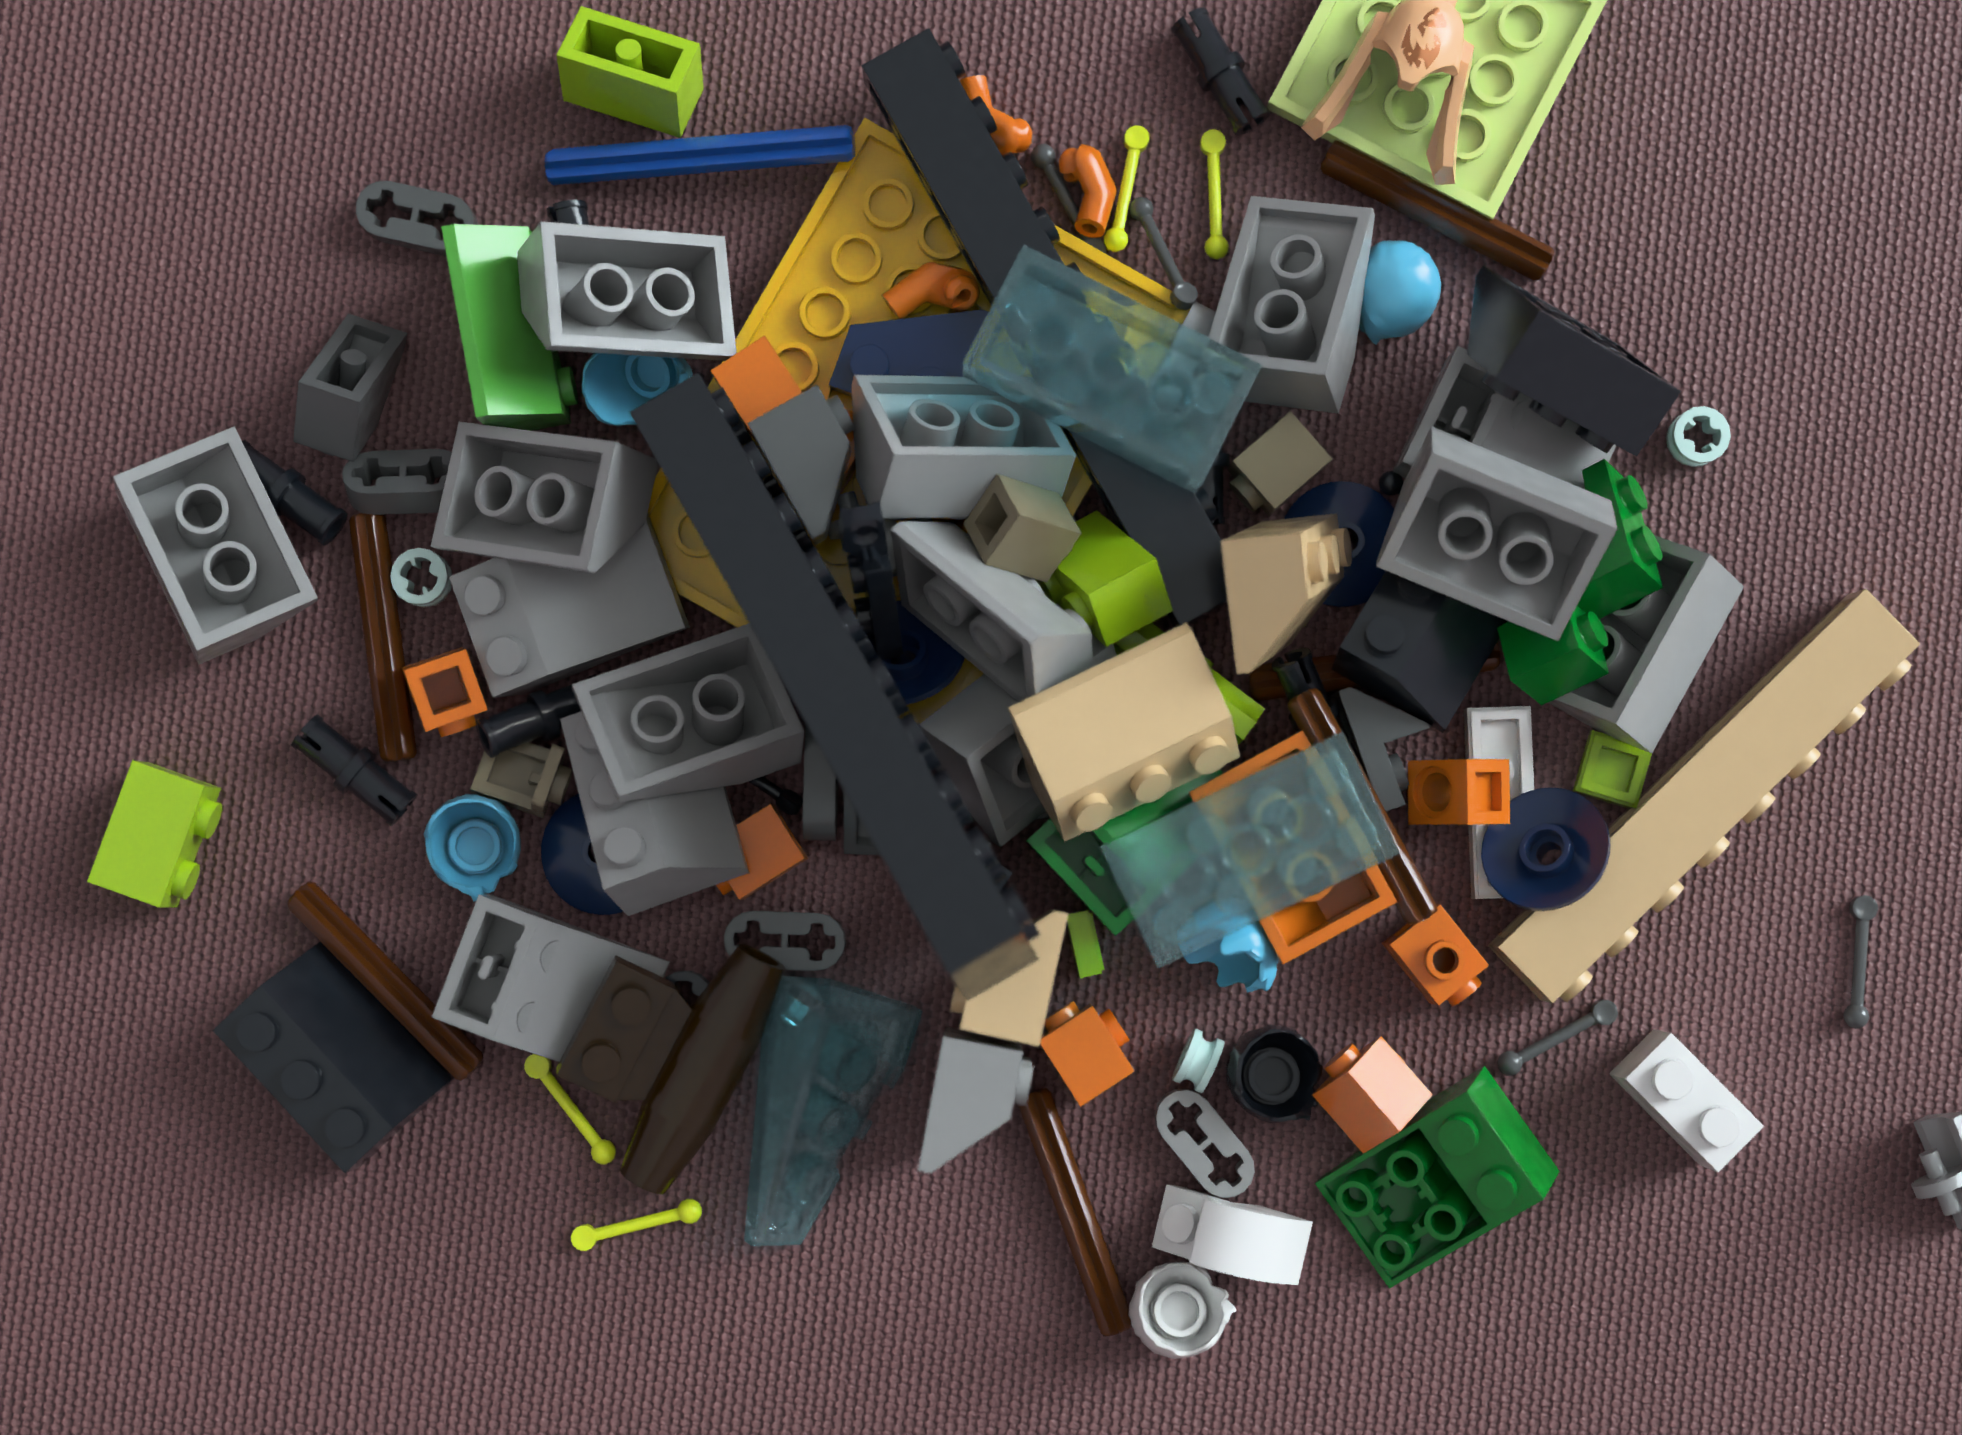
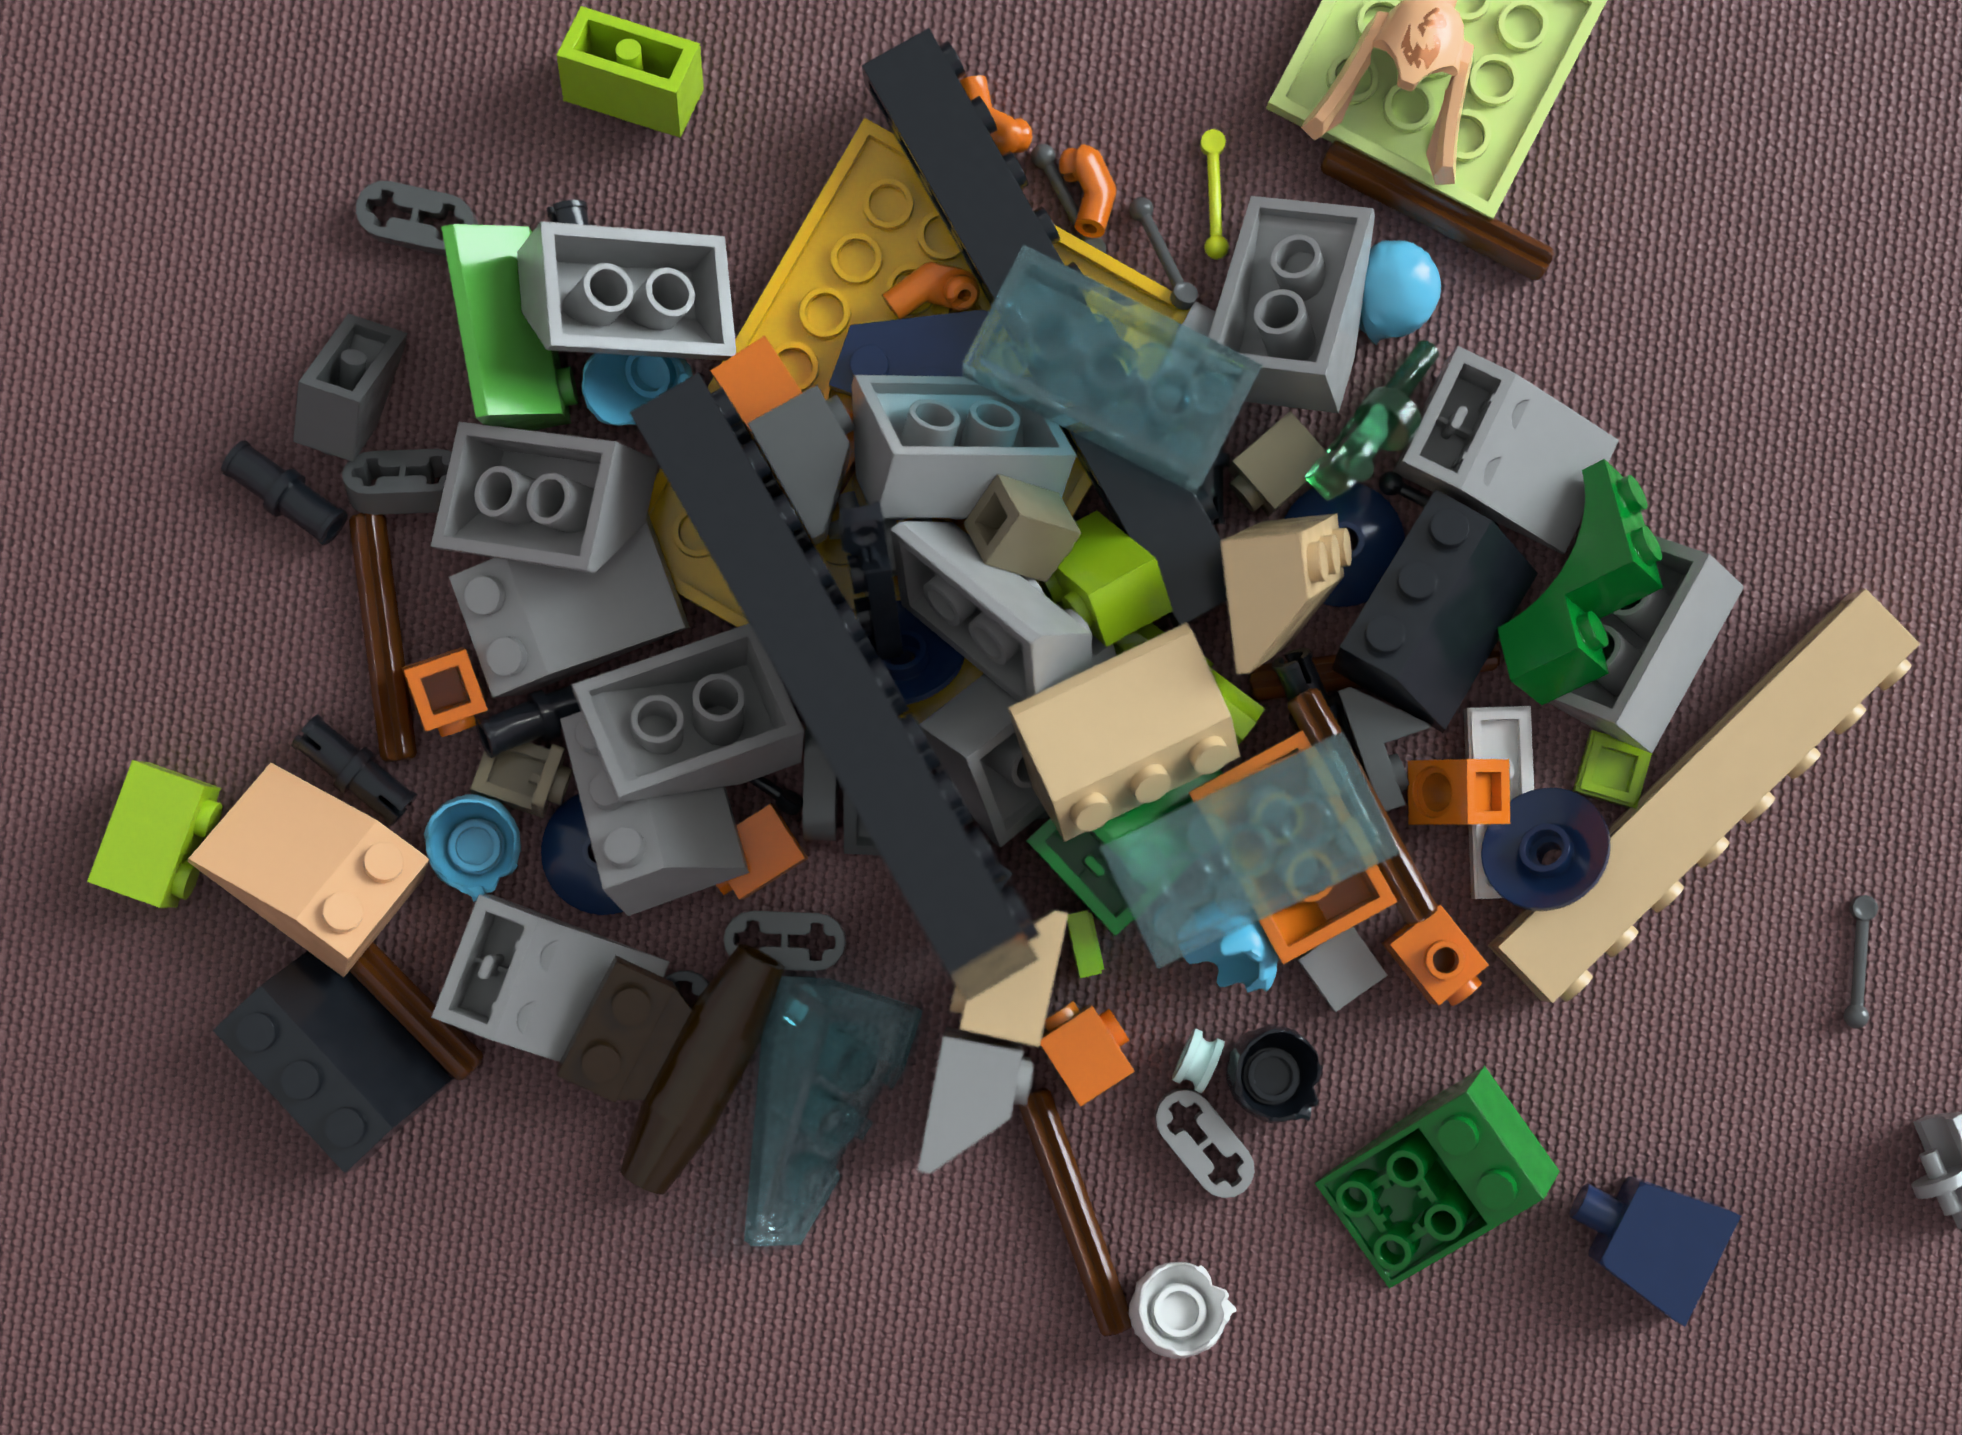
(215, 543): light grey slope -> none
(311, 866): none -> light nougat slope
(405, 587): light aqua bush -> none
(538, 1067): neon yellow hinge -> none
(586, 1236): neon yellow hinge -> none
(700, 155): blue axle -> none
(1135, 141): neon yellow hinge -> none
(1220, 71): black pin -> none
(1232, 1236): white brick -> none
(1342, 968): none -> light grey tile
(1370, 1093): orange brick -> none
(1381, 421): none -> clear green piece
(1496, 534): light grey slope -> none
(1564, 367): black slope -> none
(1601, 1012): dark grey hinge -> none
(1656, 1241): none -> dark blue torso
(1686, 1100): white brick -> none
(1712, 423): light aqua bush -> none

